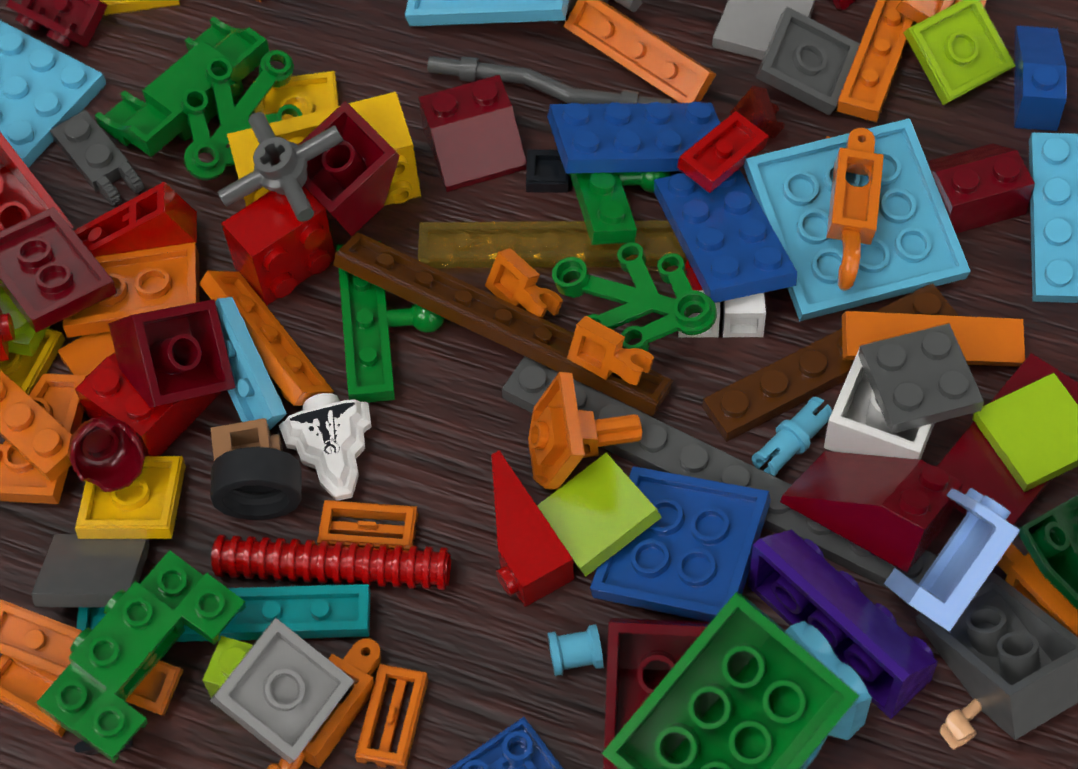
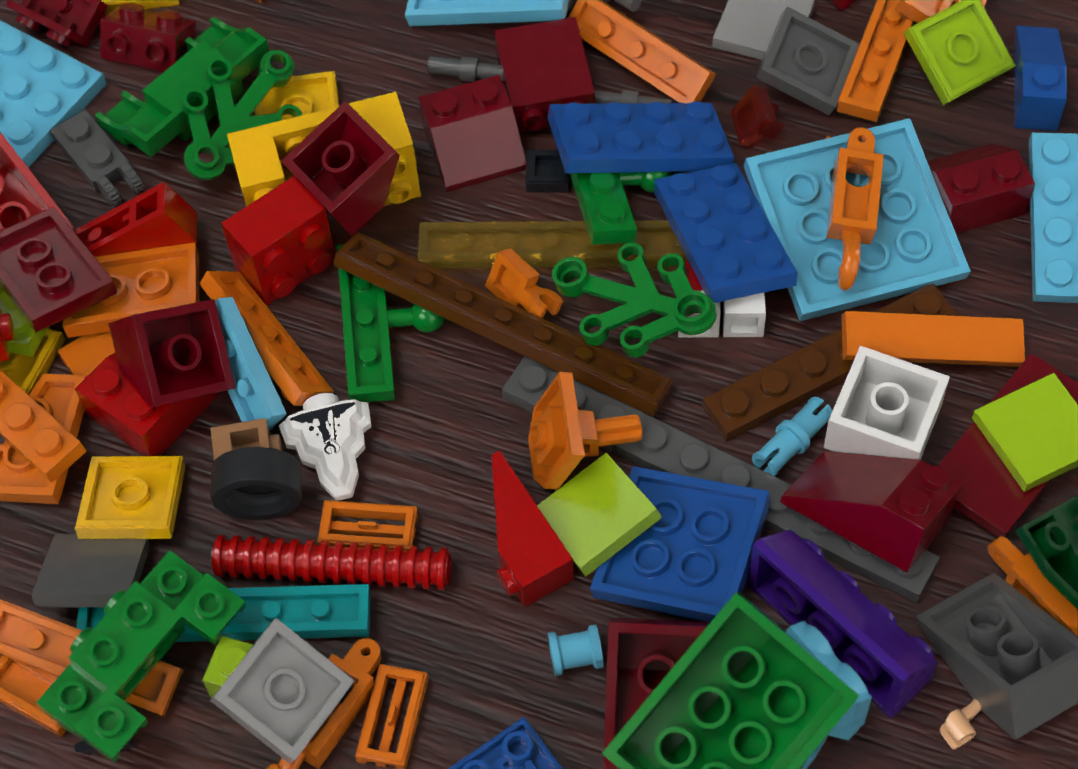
(106, 453): dark red hair -> none
(144, 36): none -> dark red bracket
(280, 166): dark grey bar -> none
(542, 68): none -> dark red panel
(602, 352): orange plate -> none
(722, 151): red plate -> none
(920, 378): dark grey plate -> none
(961, 563): light blue panel -> none

